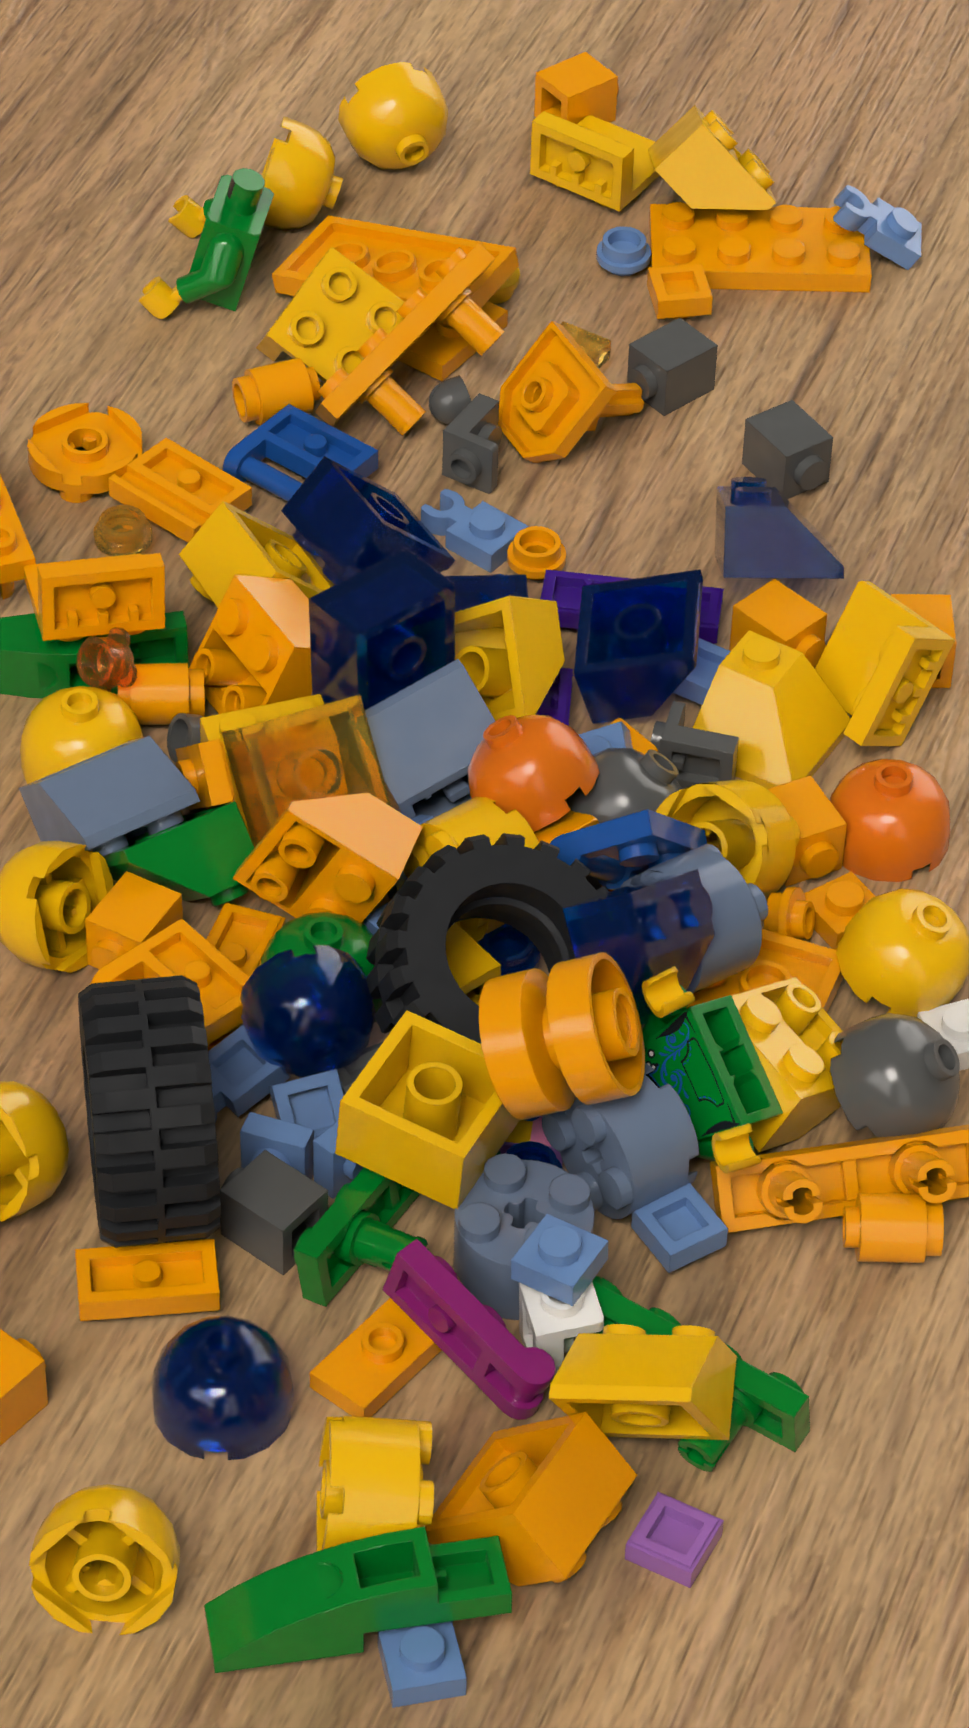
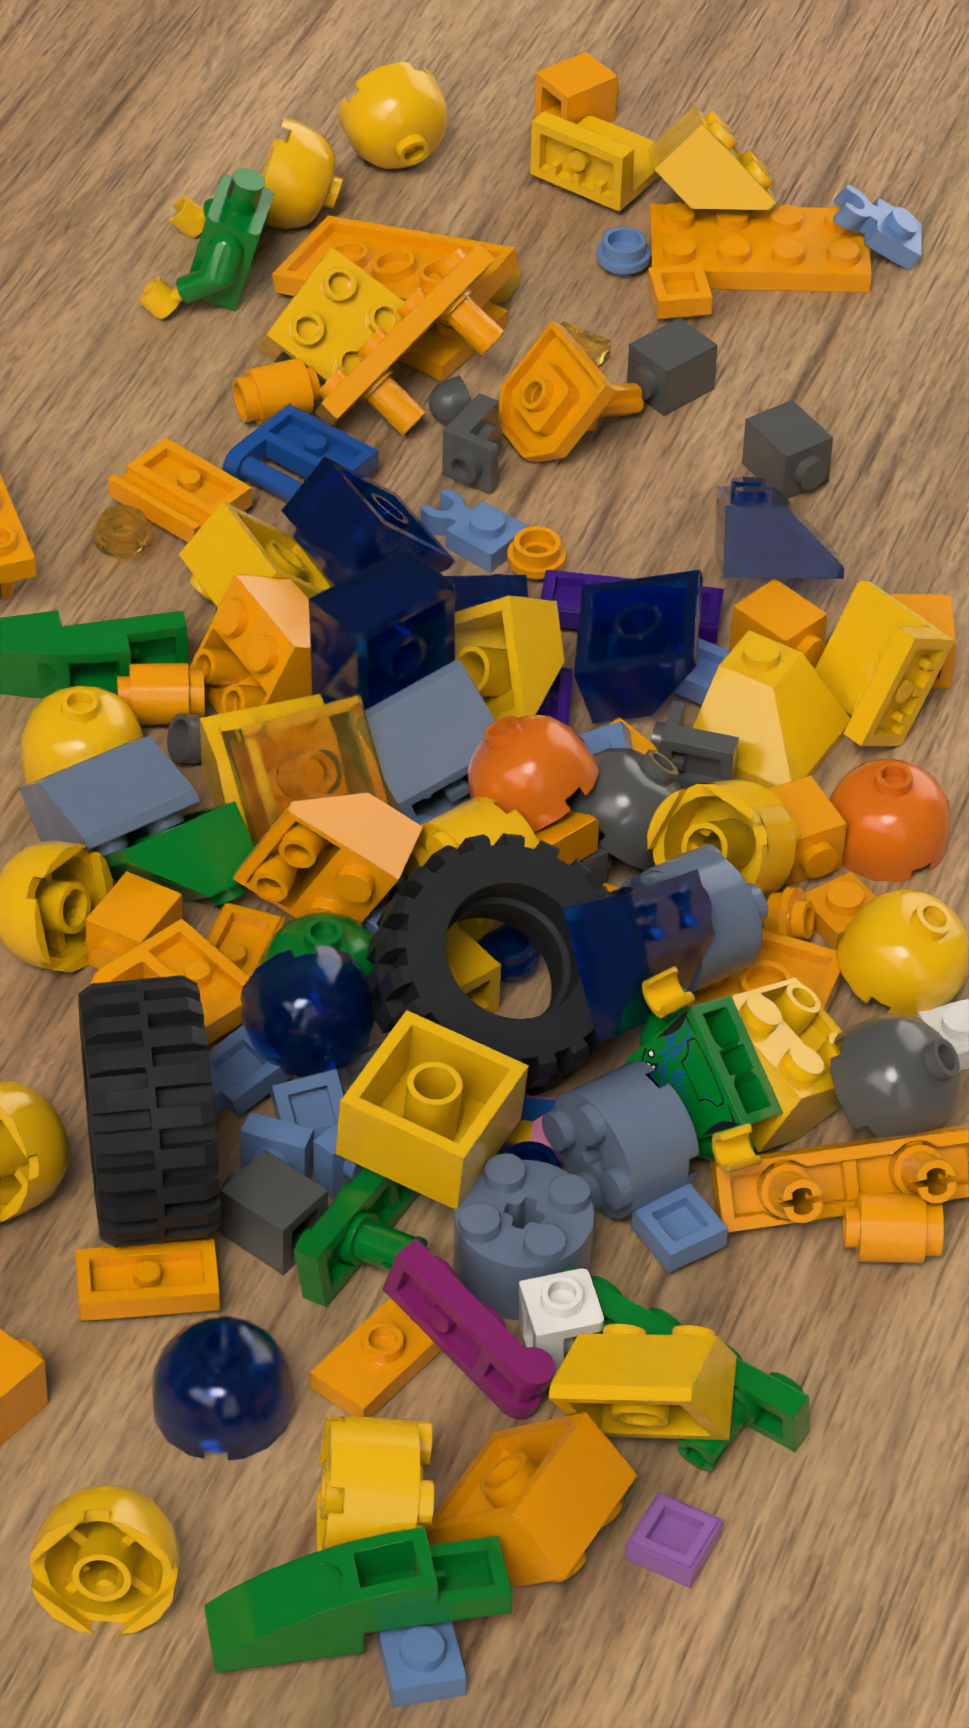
(77, 474): light orange plate -> none
(96, 595): light orange bracket -> none
(107, 660): clear orange plate -> none
(207, 771): light orange plate -> none
(559, 1259): medium blue plate -> none
(561, 1036): light orange wheel -> none
(628, 845): blue plate -> none

